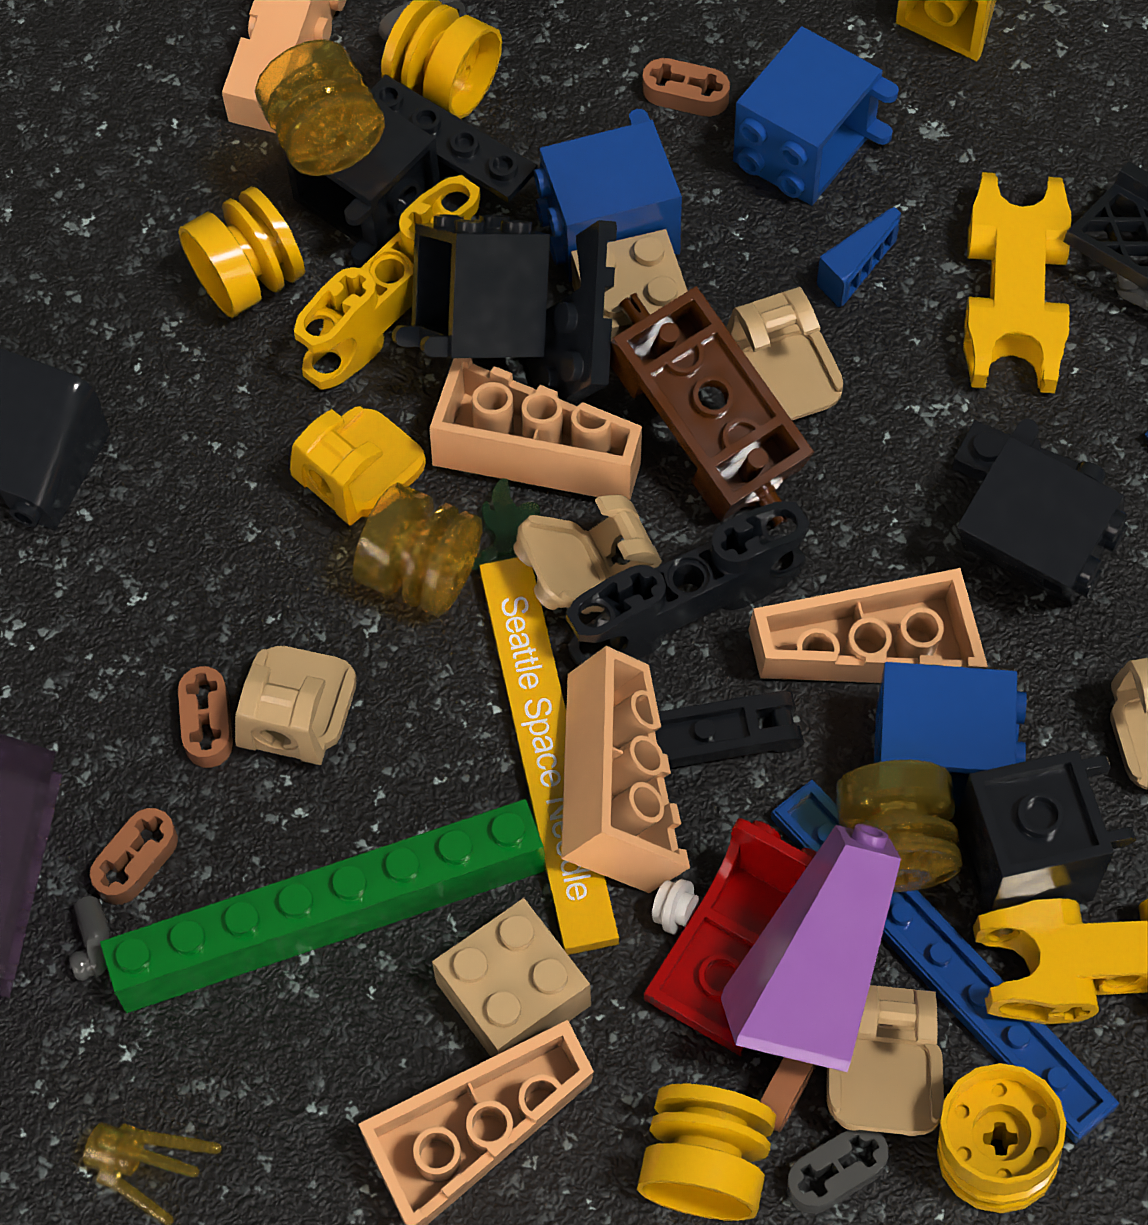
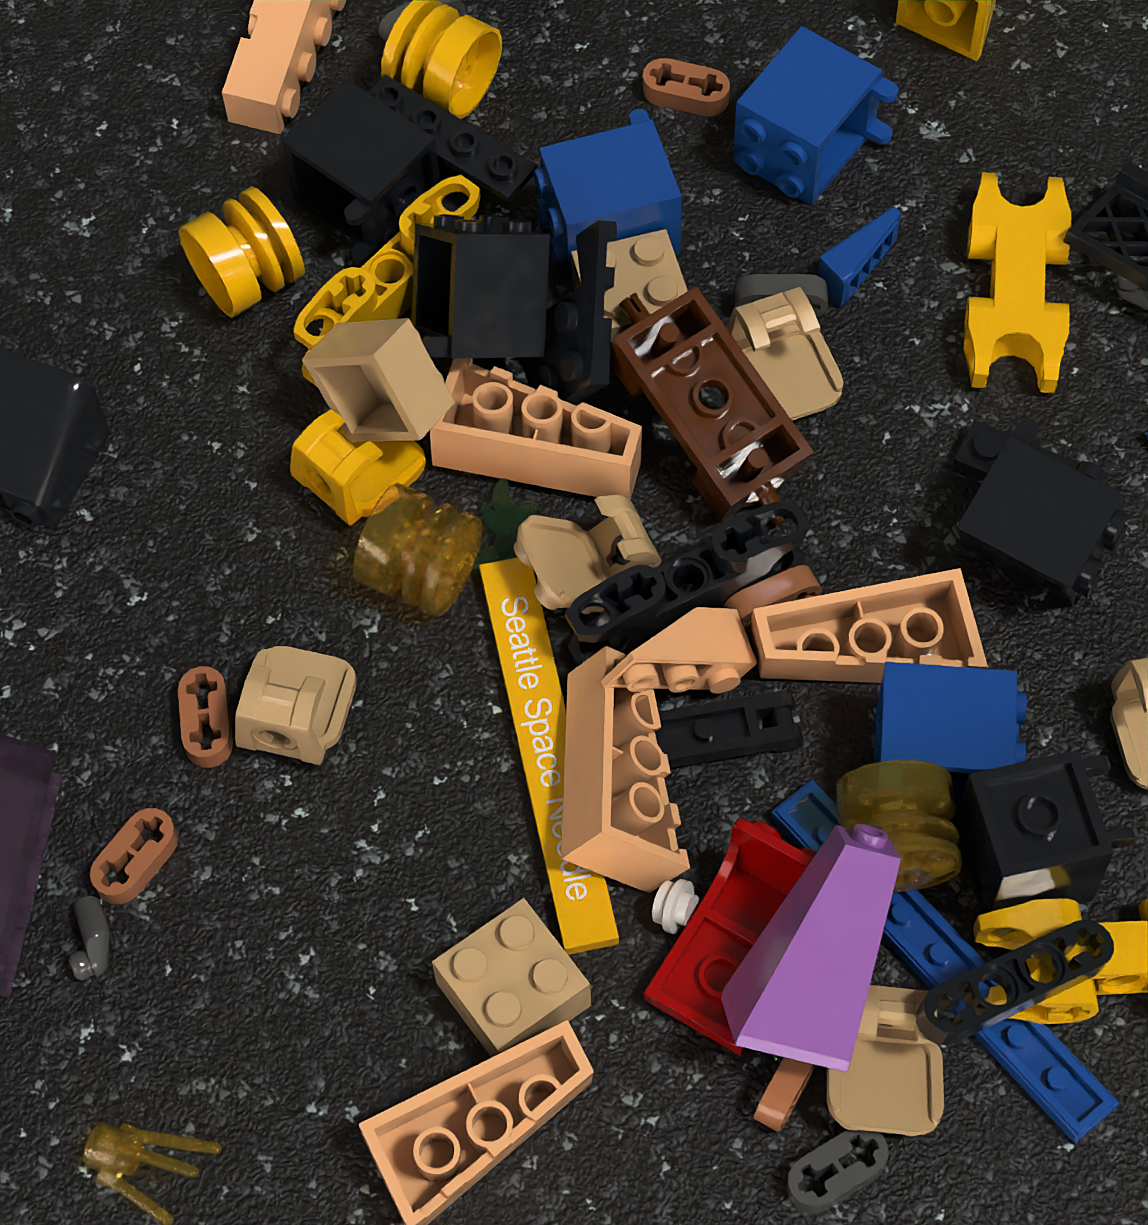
(319, 107): clear yellow wheel -> none
(323, 906): green brick -> none
(379, 380): none -> tan piece
(695, 652): none -> light nougat slope
(707, 1152): yellow wheel -> none
(759, 286): none -> dark grey beam
(783, 587): none -> nougat beam
(1006, 1106): yellow wheel -> none
(1018, 985): none -> black beam

